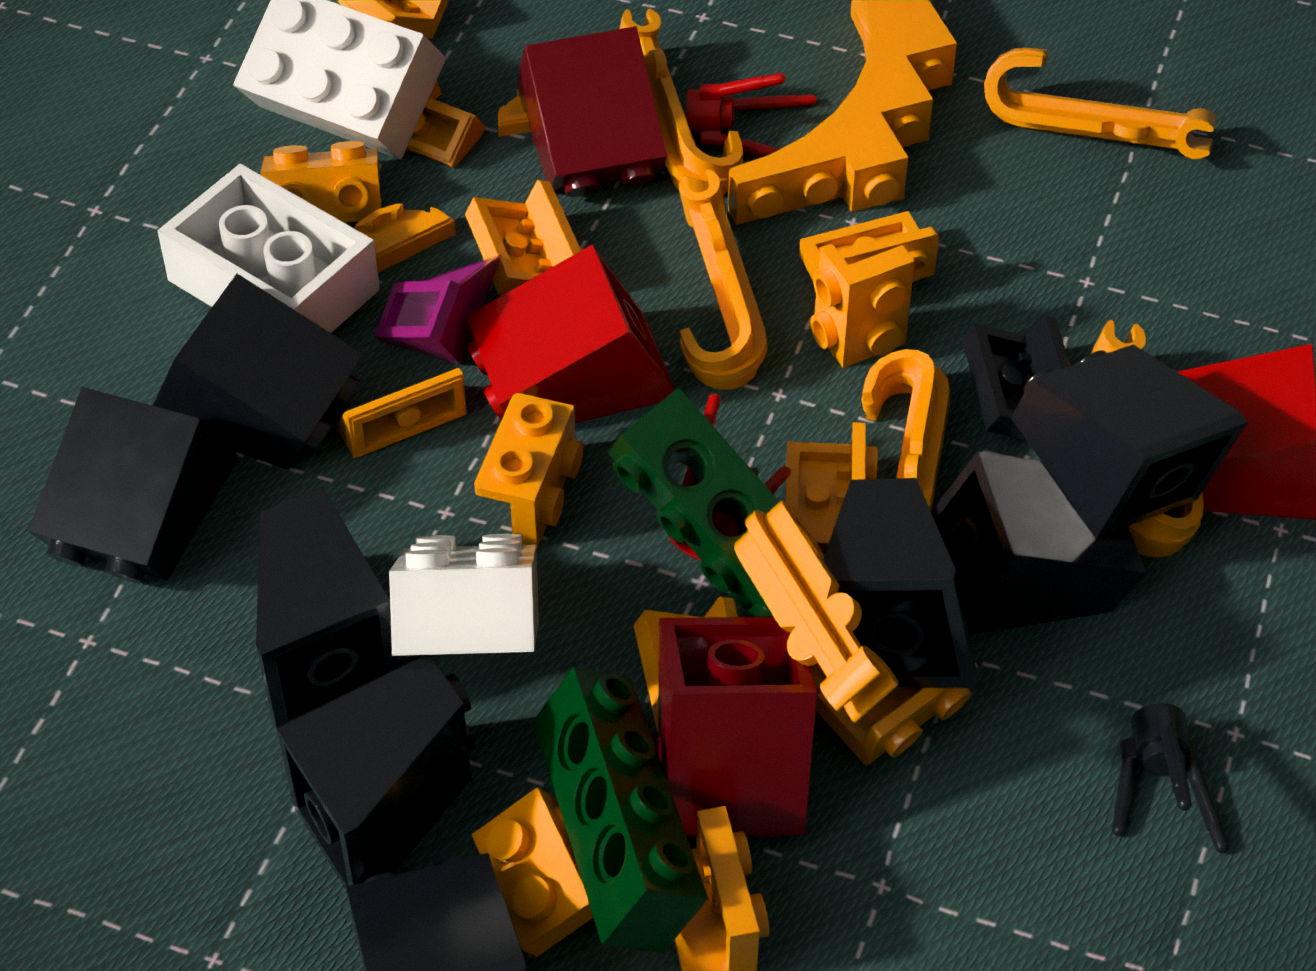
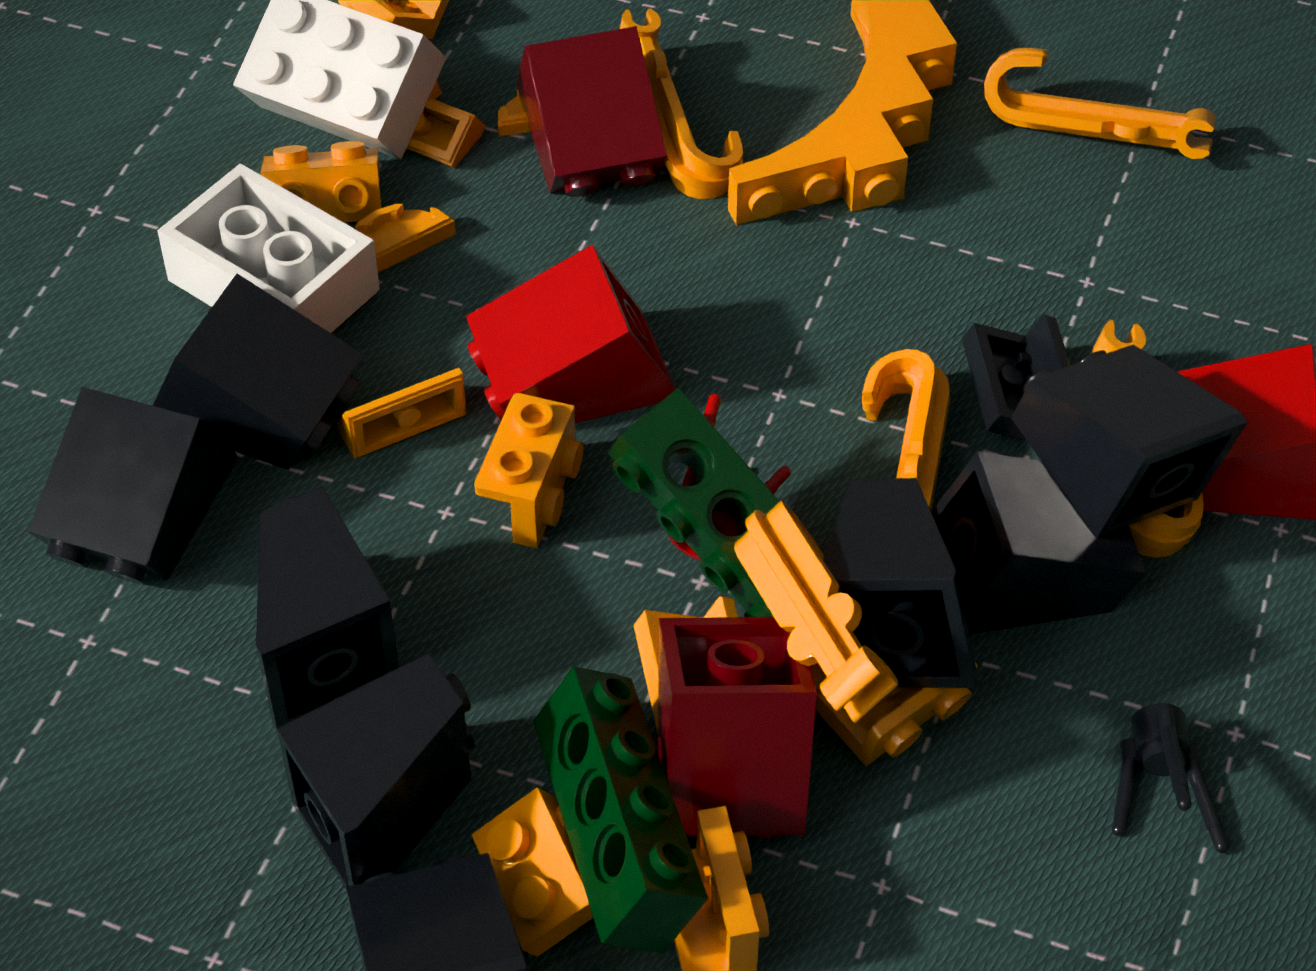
(433, 312): magenta slope -> none
(464, 596): white brick -> none
(526, 235): light orange bracket -> none
(713, 109): red plant -> none
(740, 313): light orange piece -> none
(822, 477): light orange bracket -> none
(862, 304): light orange bracket -> none
(875, 237): light orange bracket -> none

